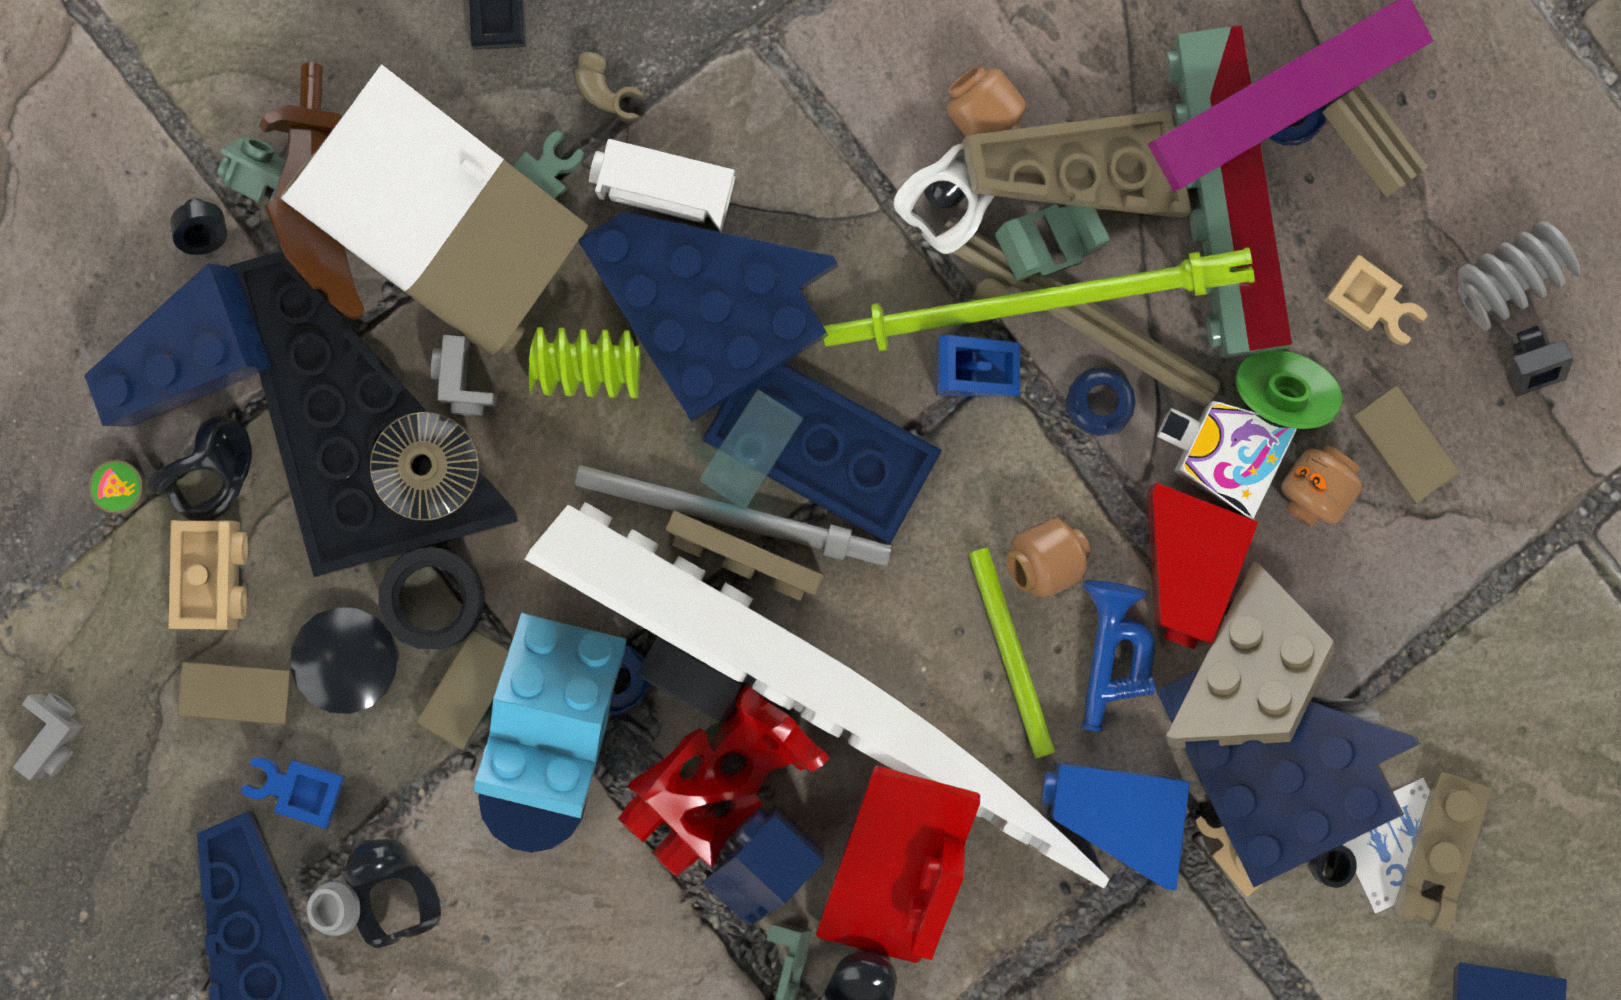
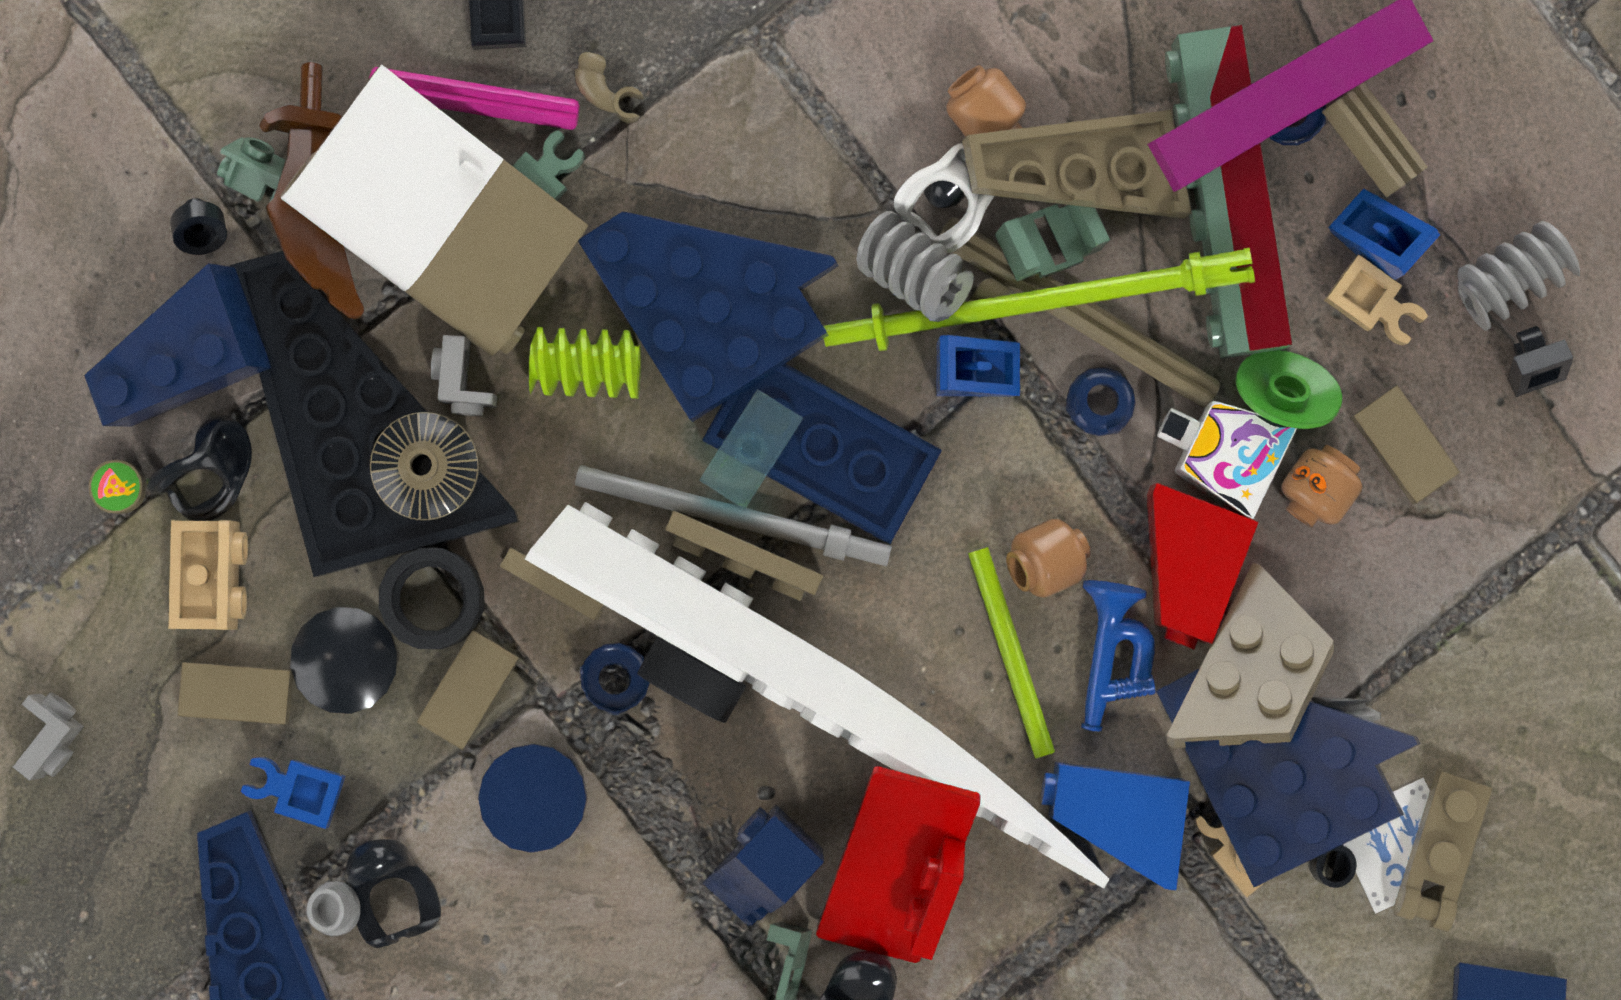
(493, 100): none -> dark pink axle
(517, 565): none -> dark tan tile
(550, 715): medium azure bracket -> none
(663, 182): white window -> none
(691, 782): red hips -> none
(913, 267): none -> light grey piece
(1383, 233): none -> blue slope

